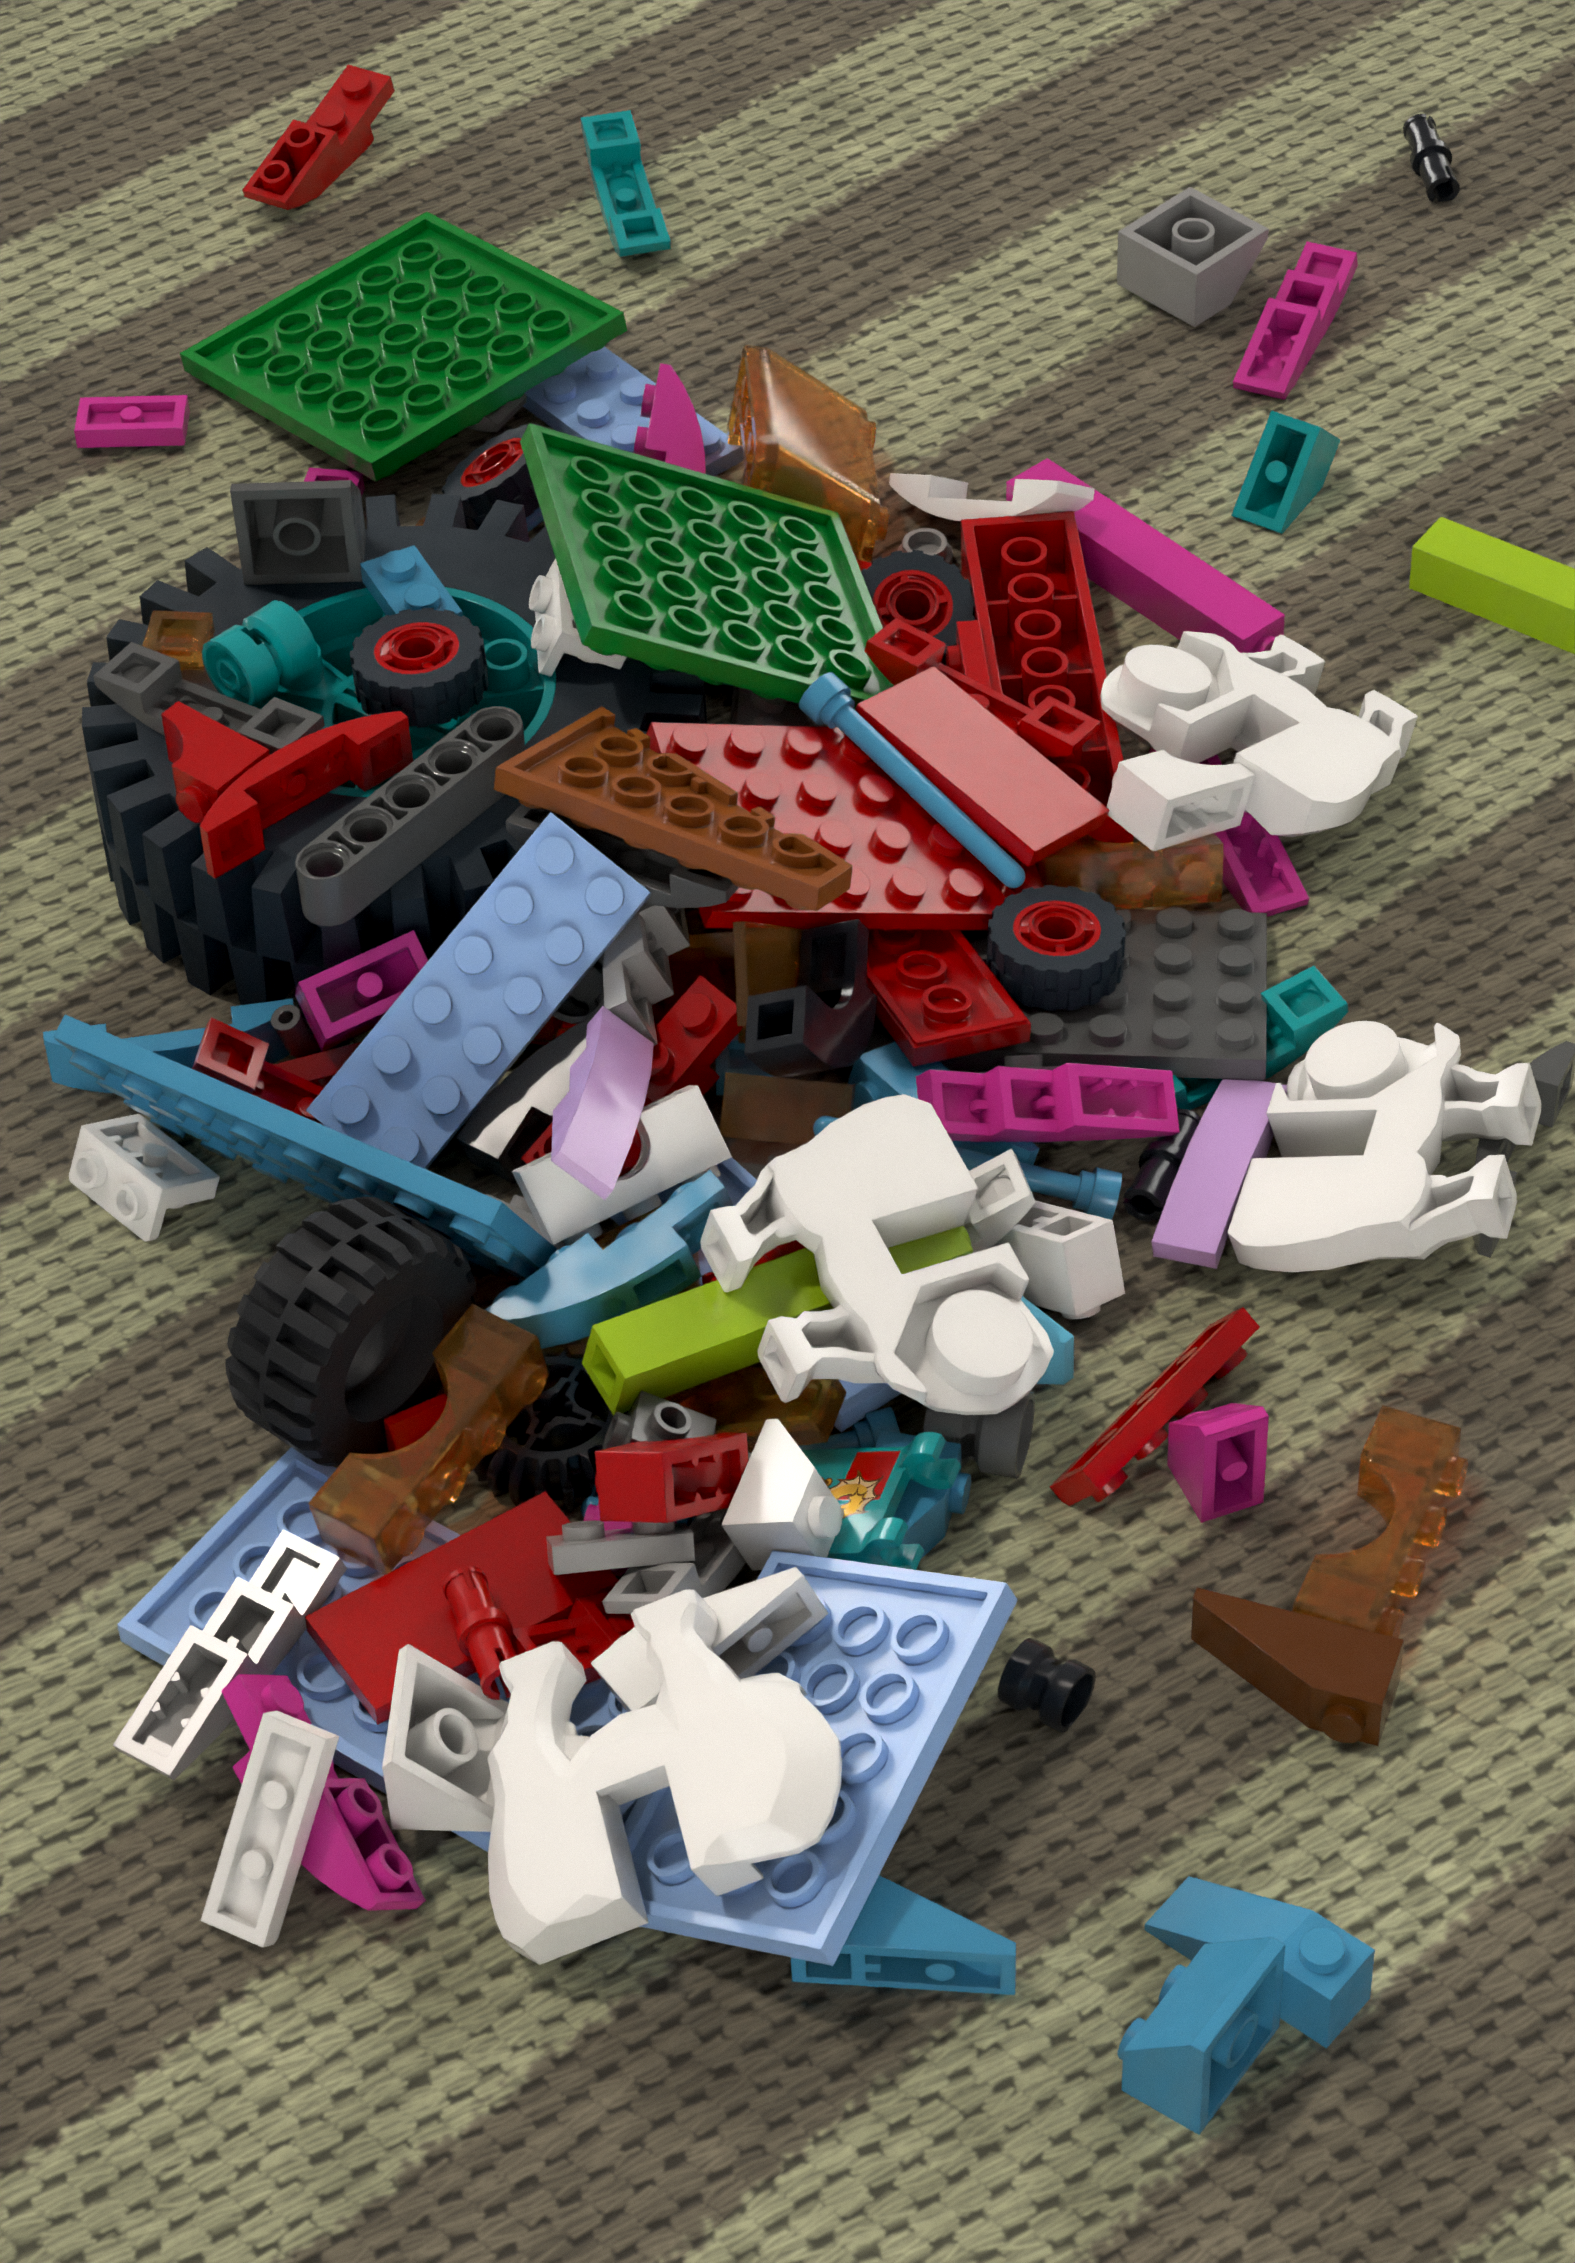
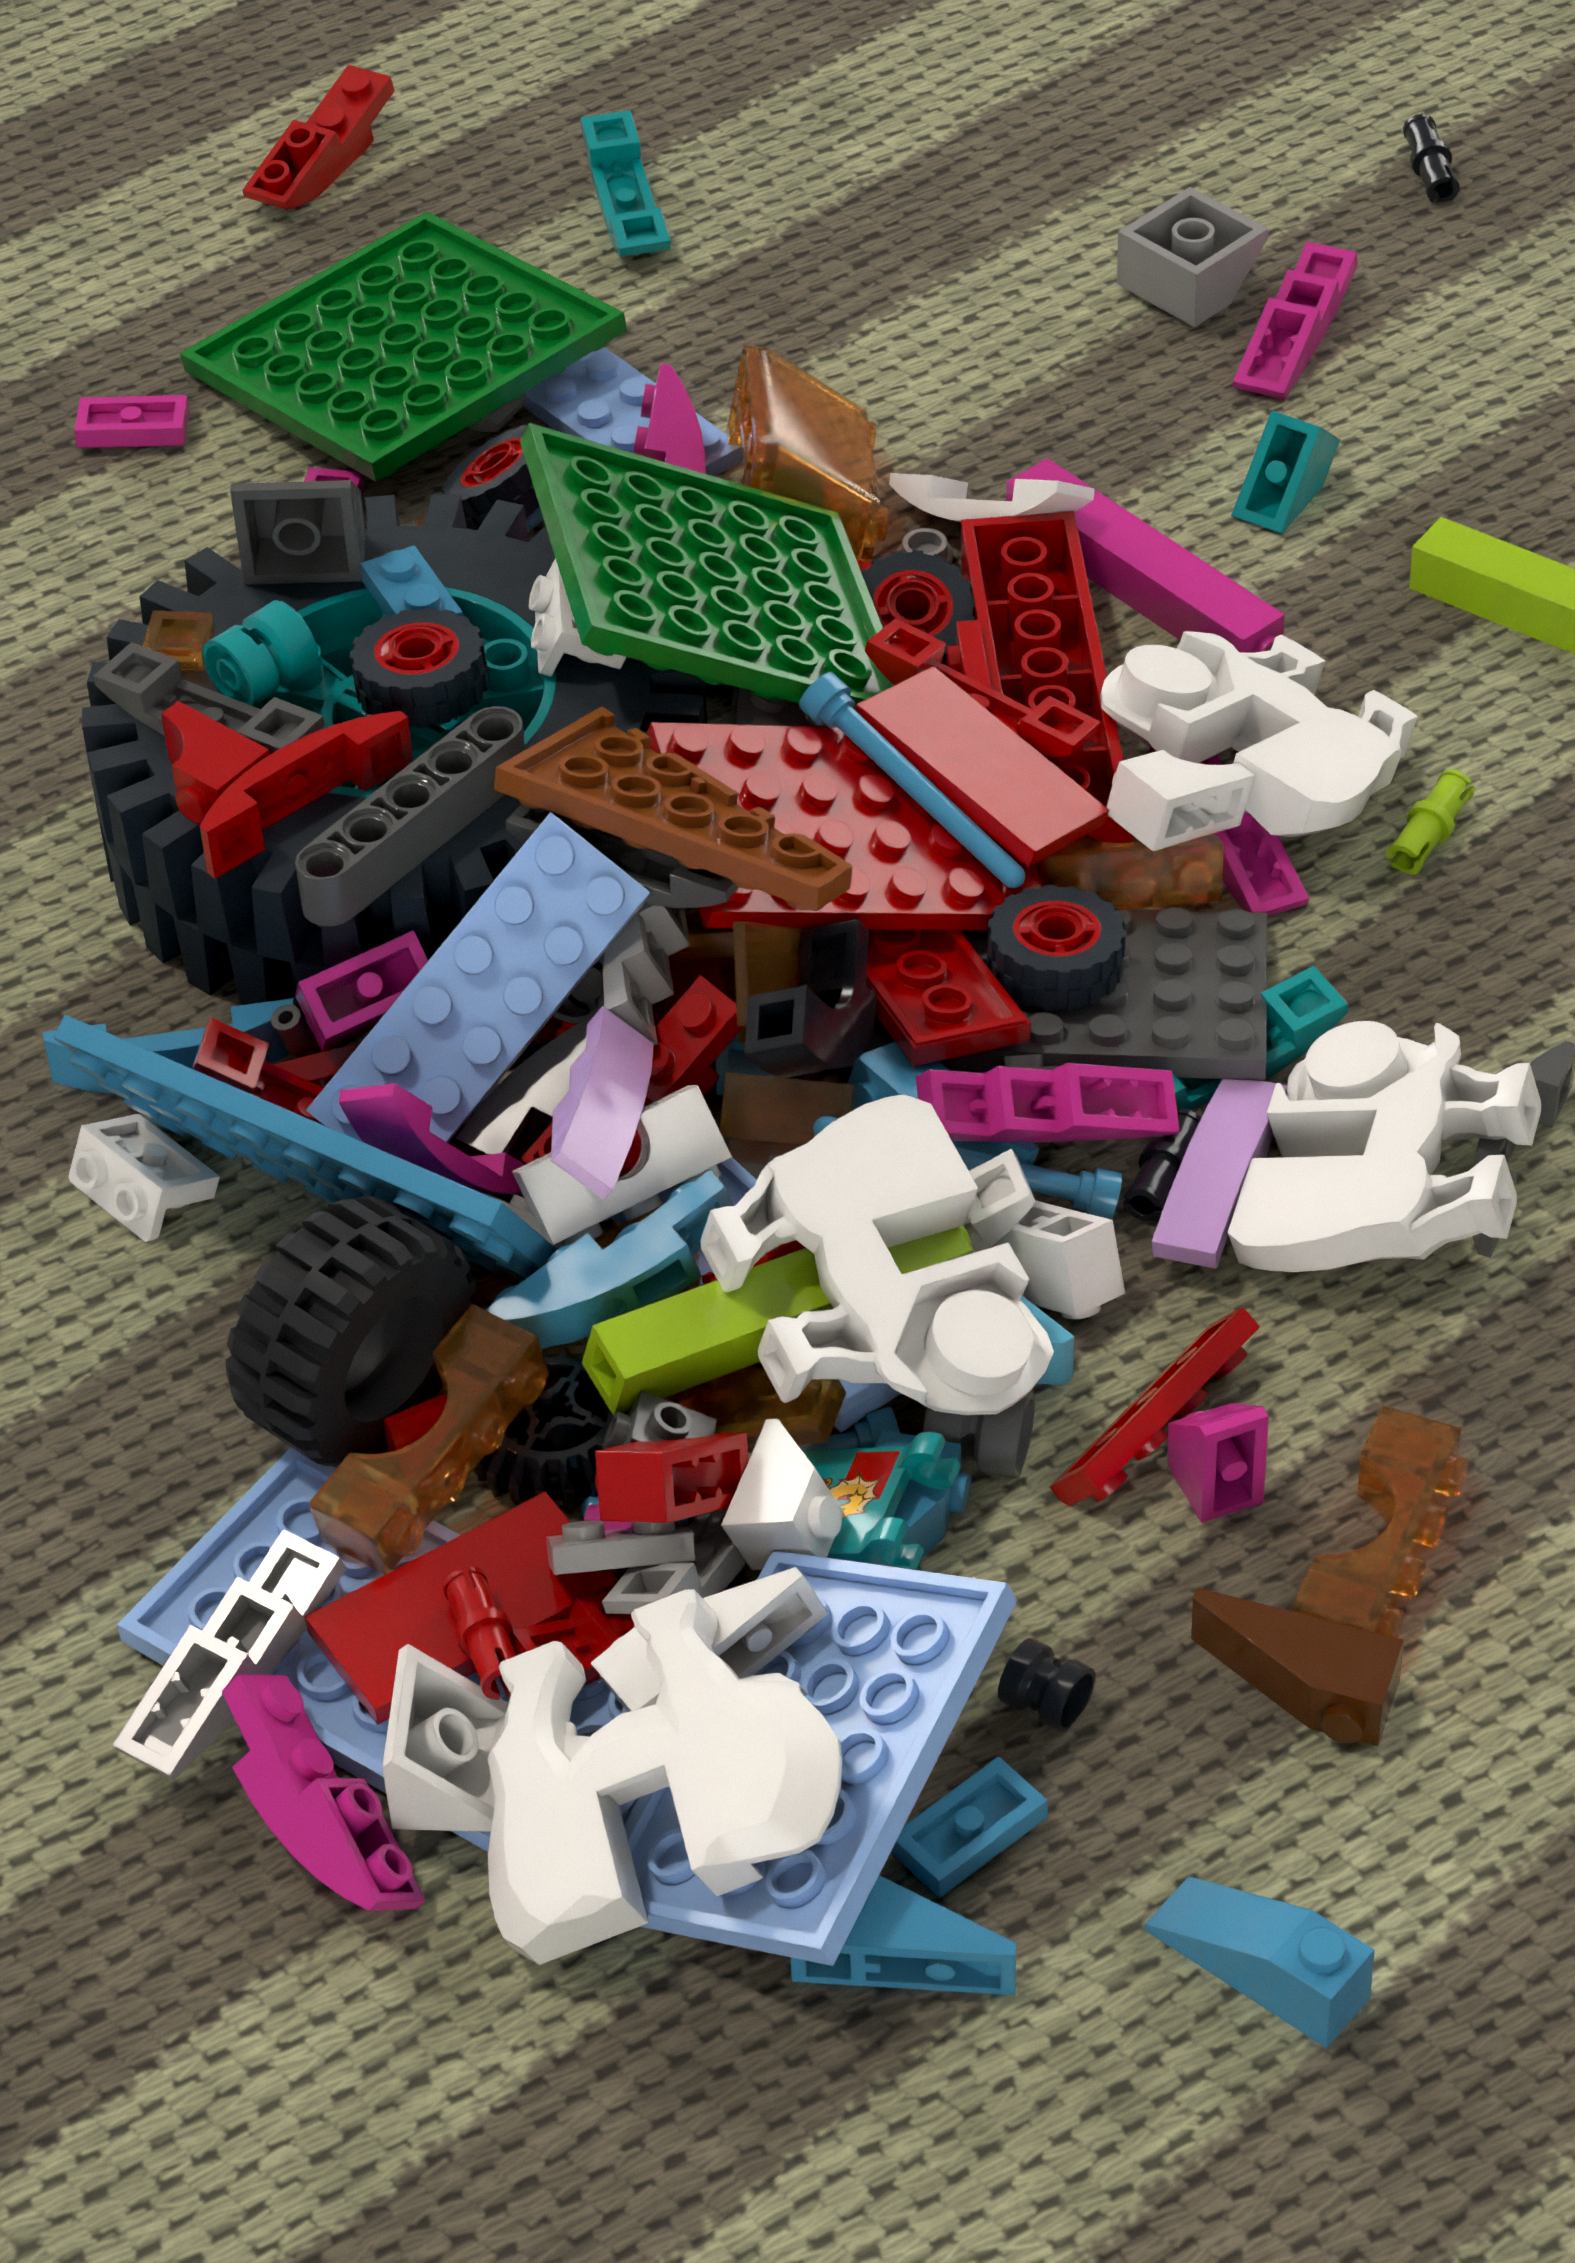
(269, 1828): white plate -> none
(400, 1125): none -> dark pink slope
(969, 1826): none -> dark azure plate
(1205, 2030): dark azure slope -> none
(1430, 821): none -> lime pin

